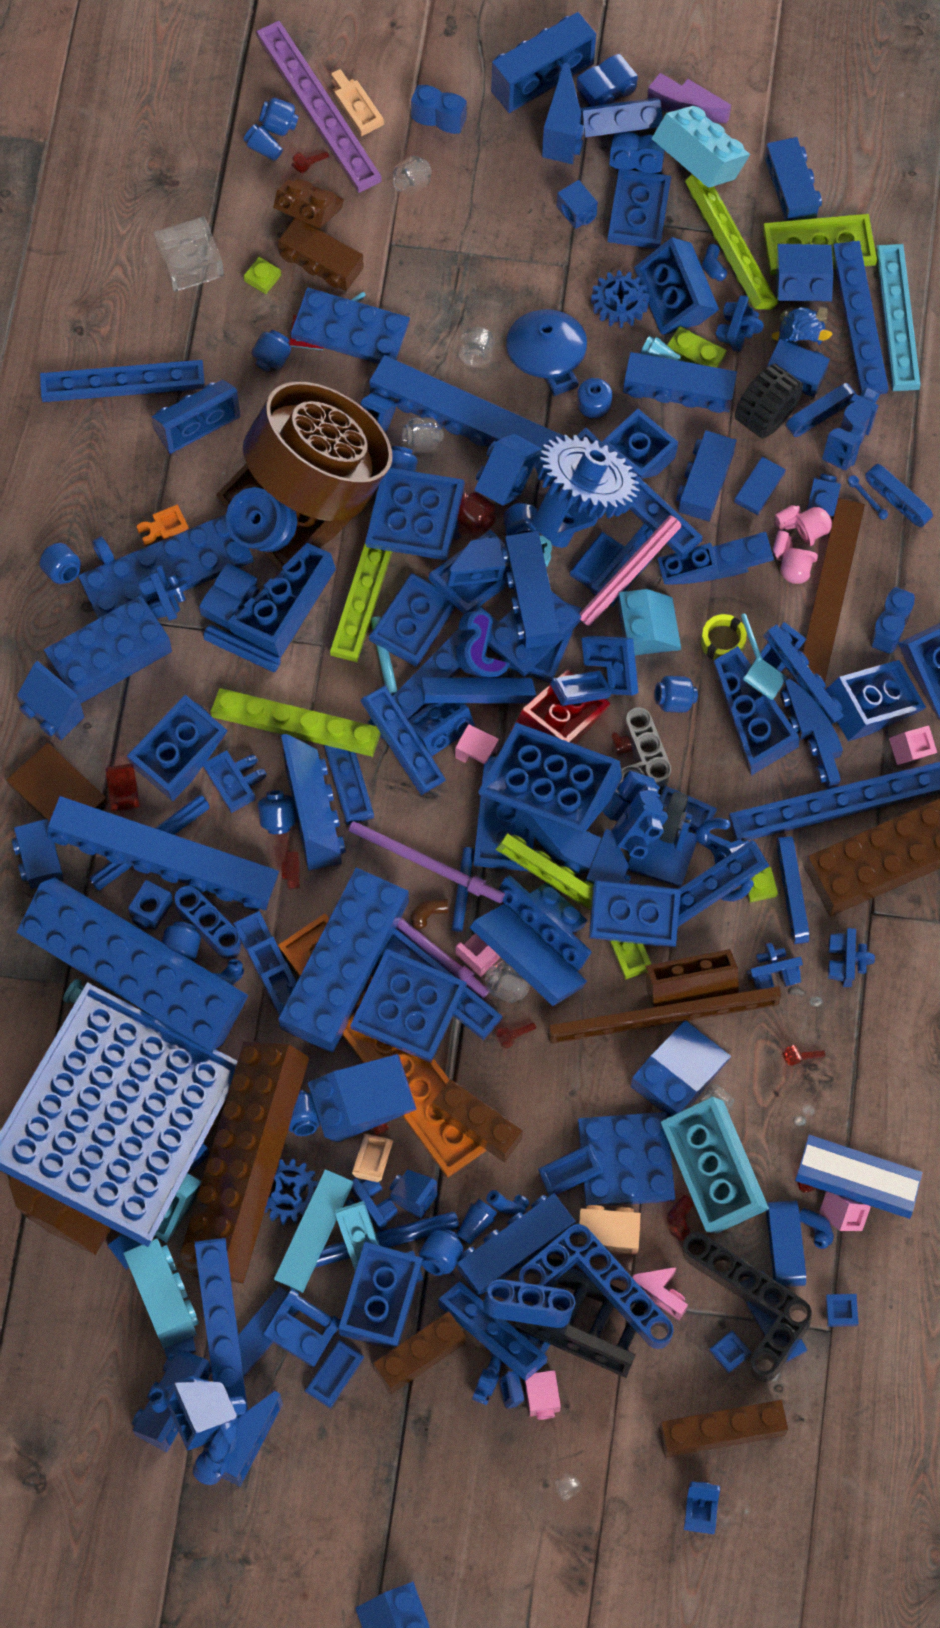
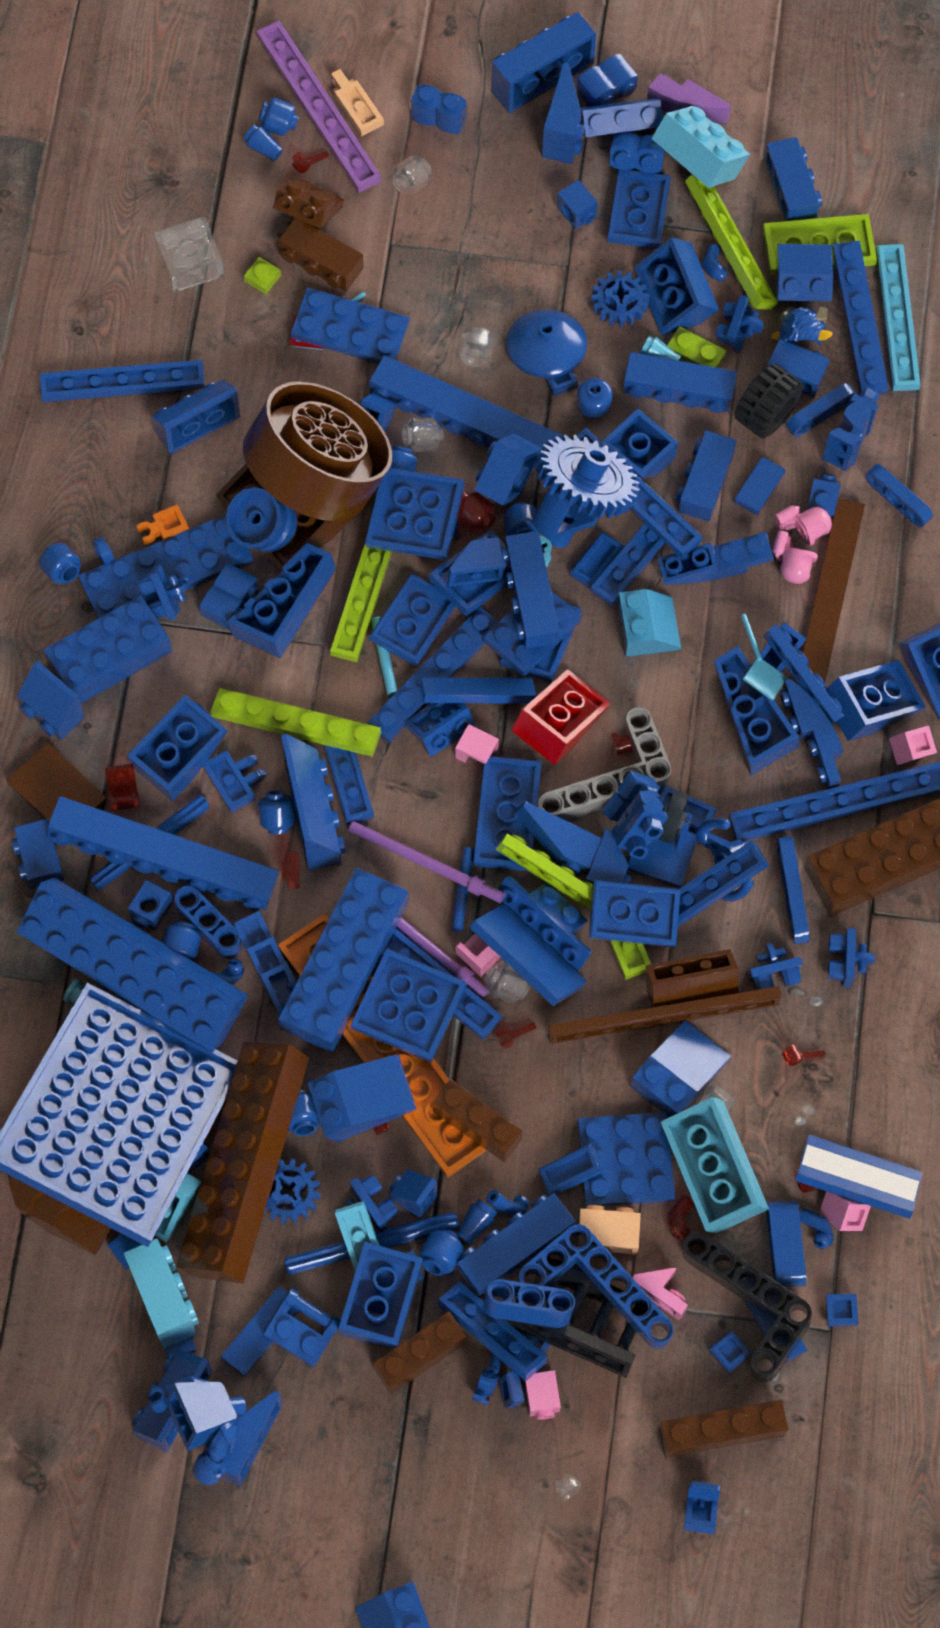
(220, 1316): blue plate -> none
(242, 648): blue axle -> none
(271, 350): blue head -> none
(313, 1231): medium azure tile -> none
(334, 1374): blue tile -> none
(372, 1158): light nougat tile -> none
(403, 740): blue tile -> none
(425, 909): reddish brown arm -> none
(473, 646): blue animal -> none
(552, 778): blue slope -> none
(581, 688): blue tile -> none
(618, 657): blue plate -> none
(630, 570): bright pink axle -> none
(675, 694): blue head -> none
(722, 620): neon yellow piece -> none
(763, 887): lime plate -> none
(853, 481): blue hinge -> none
(892, 620): blue brick -> none

